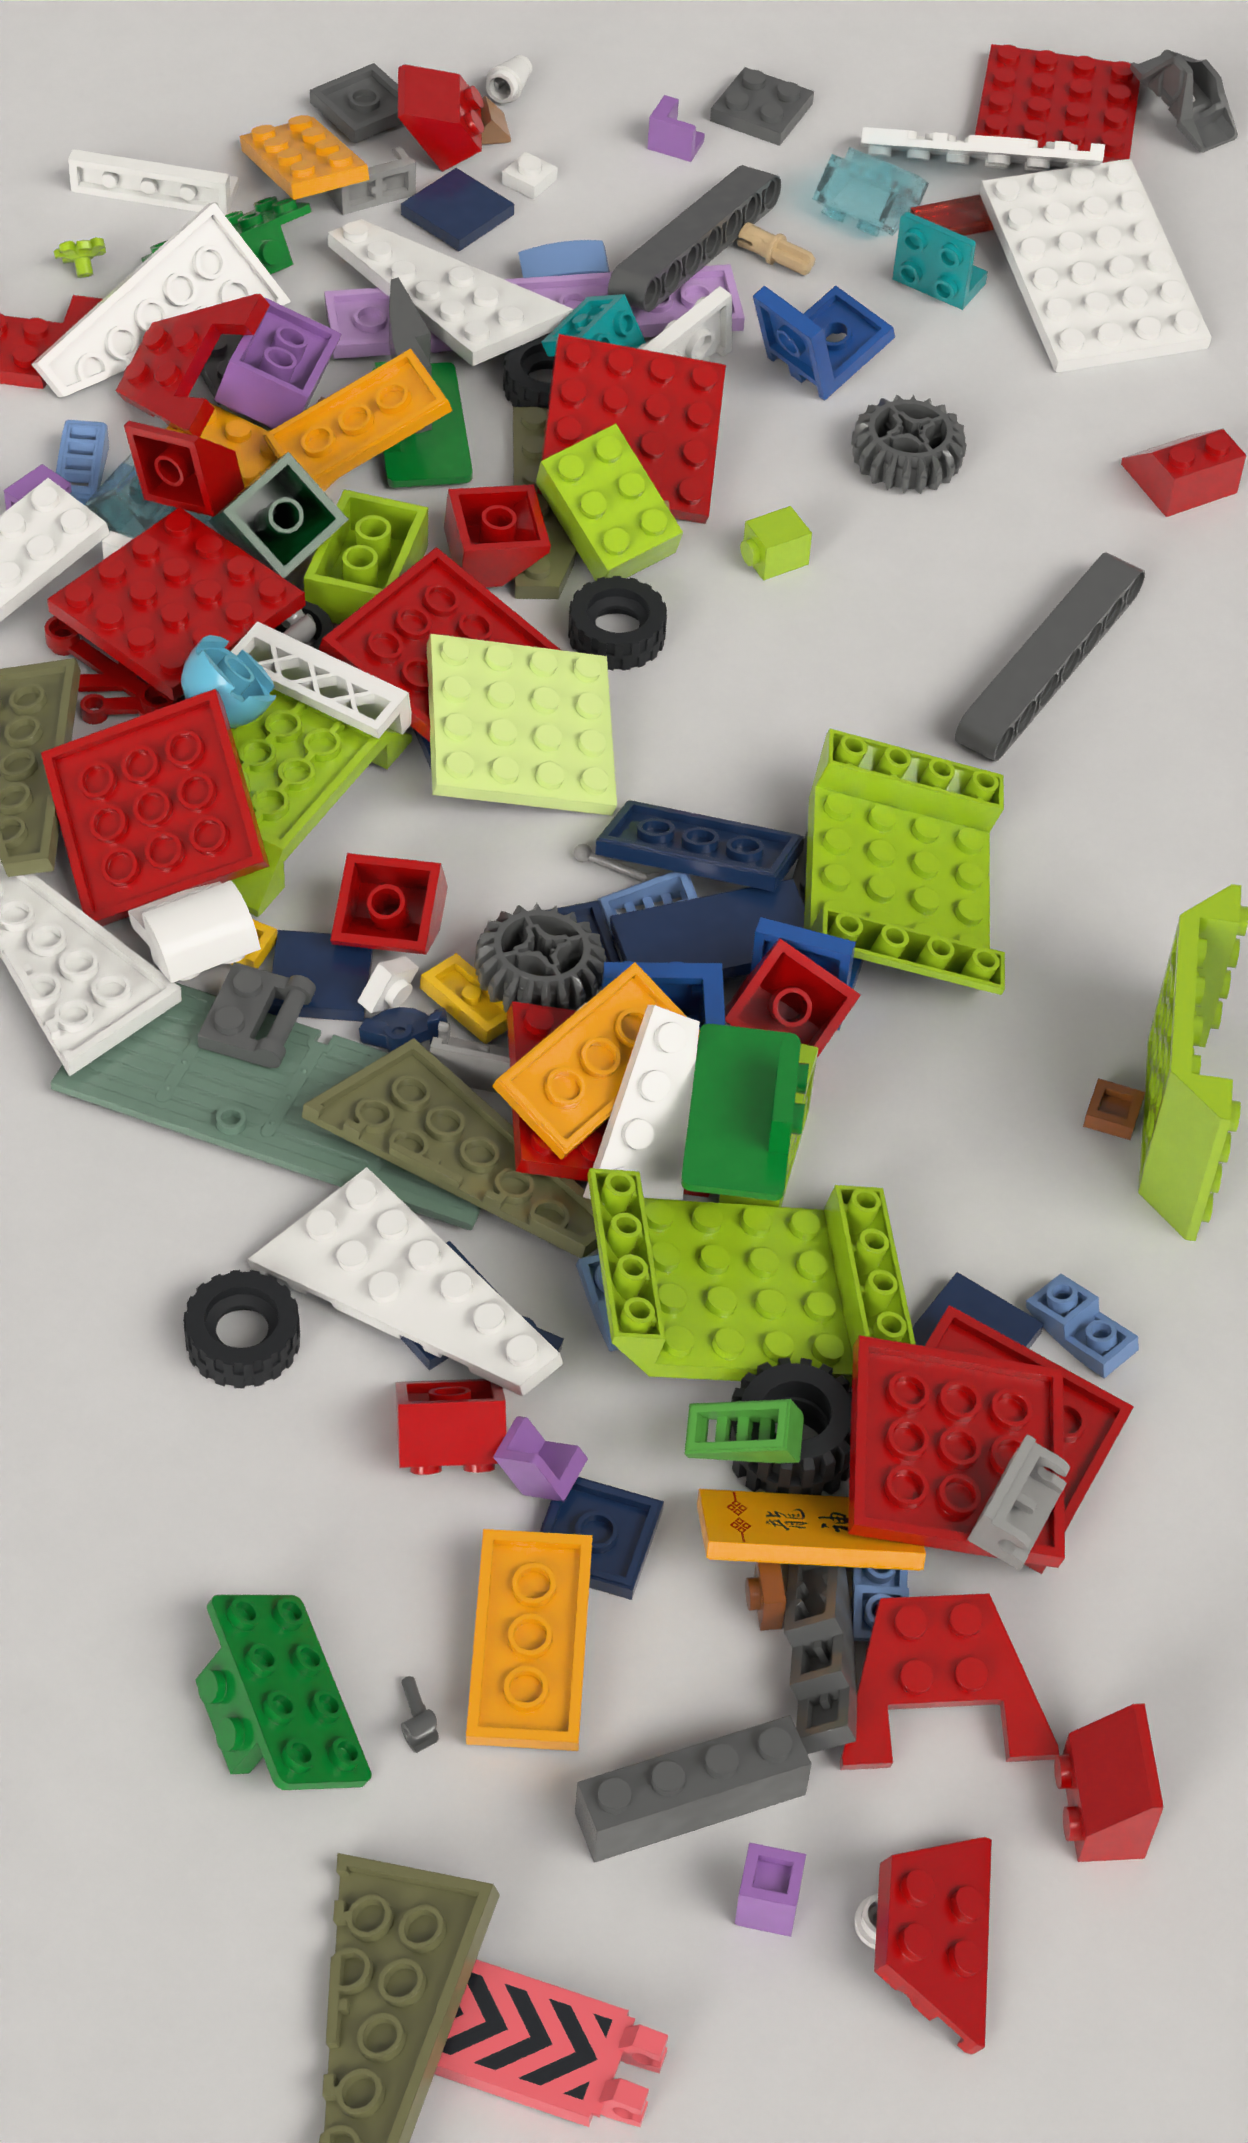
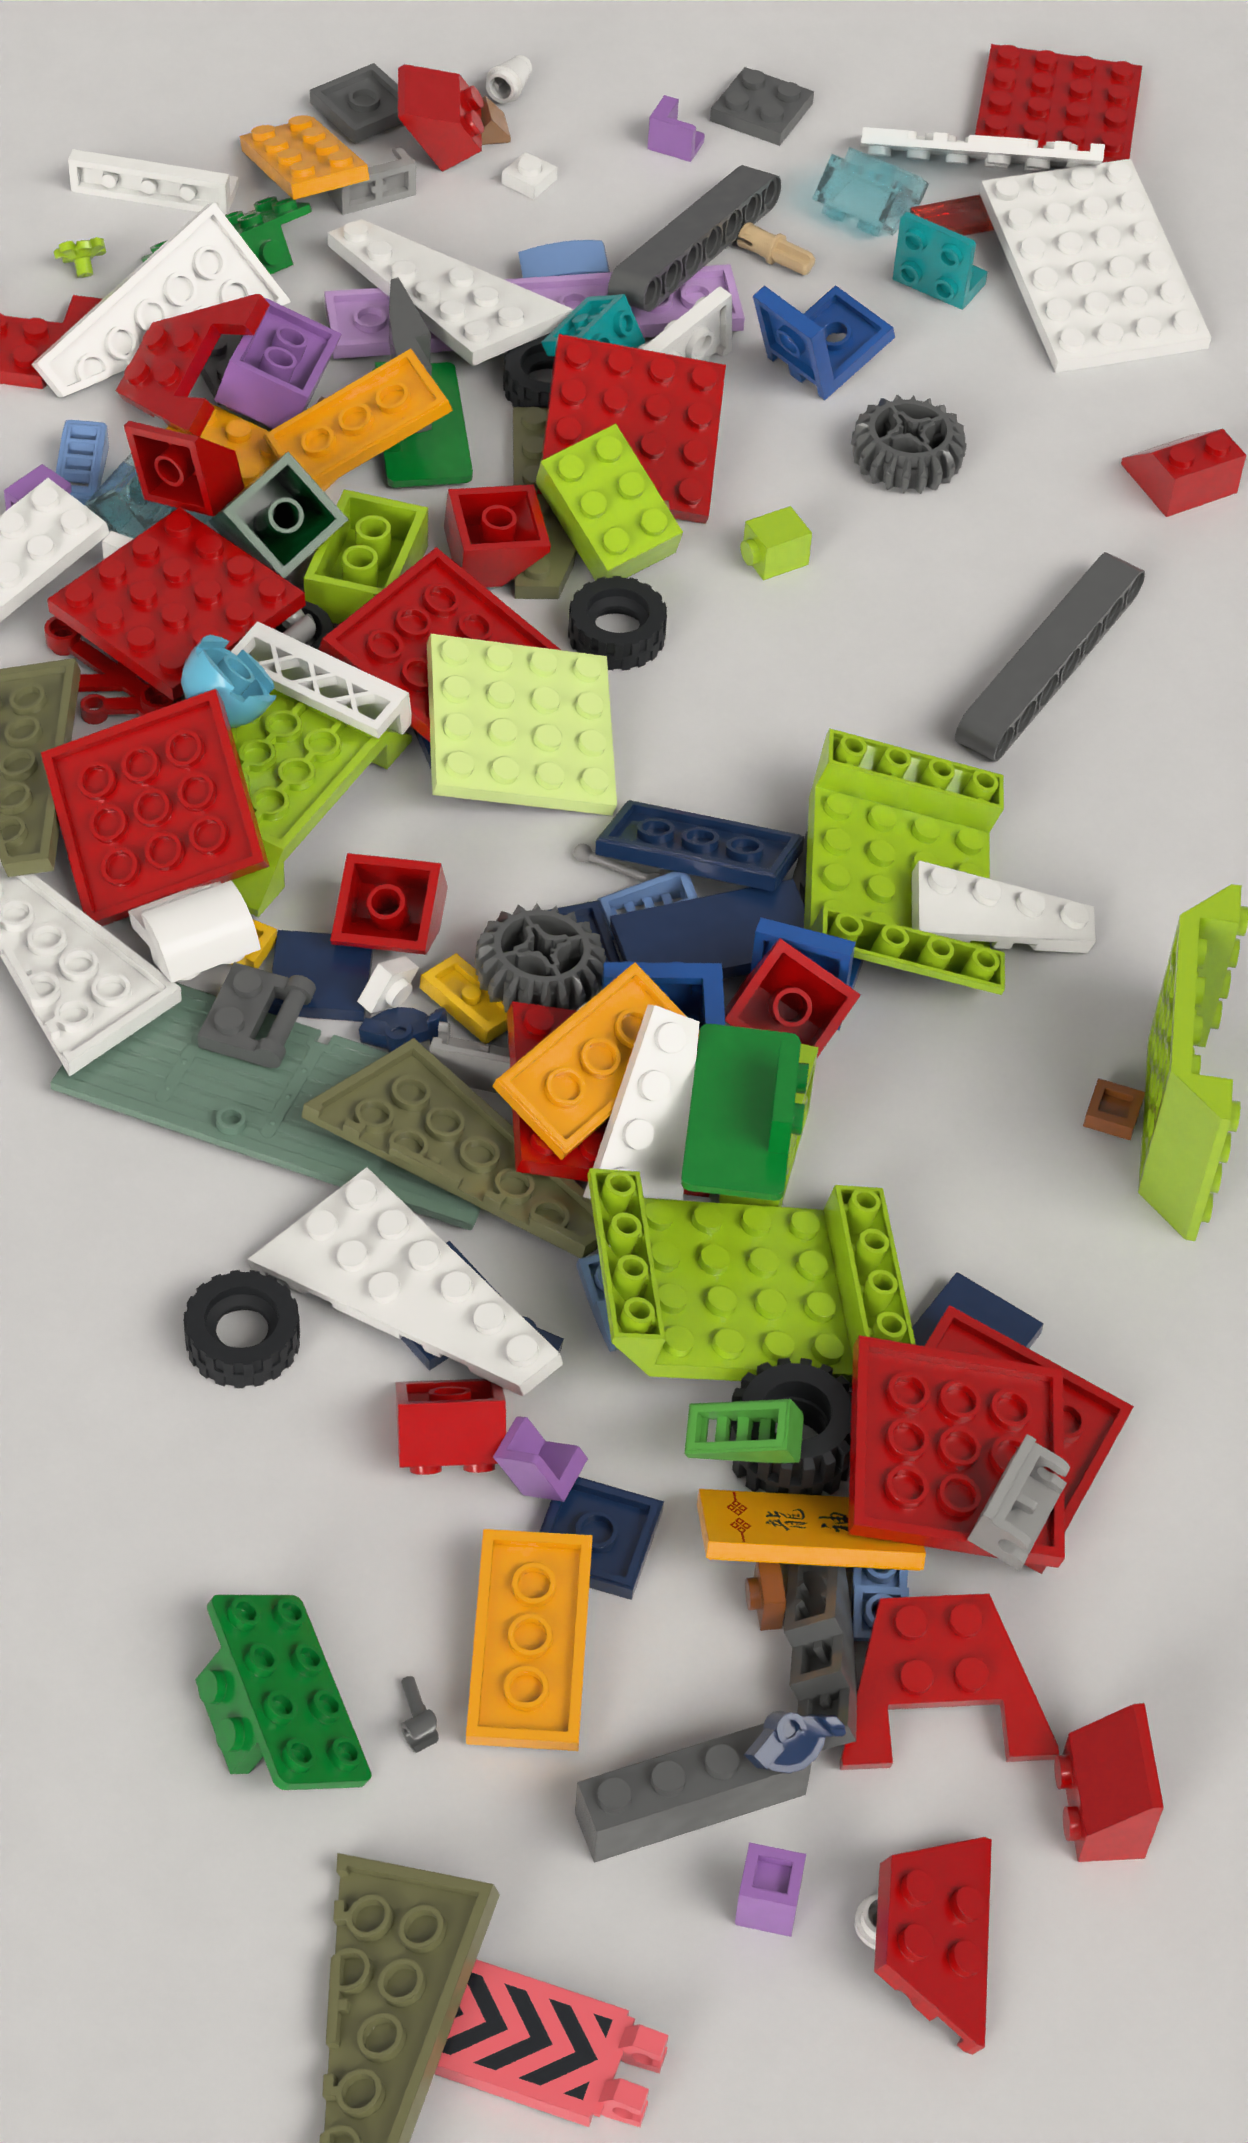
(457, 209): dark blue tile -> none
(792, 1740): none -> dark blue piece
(997, 912): none -> white wing
(1076, 1323): medium blue slope -> none
(1179, 78): dark grey piece -> none

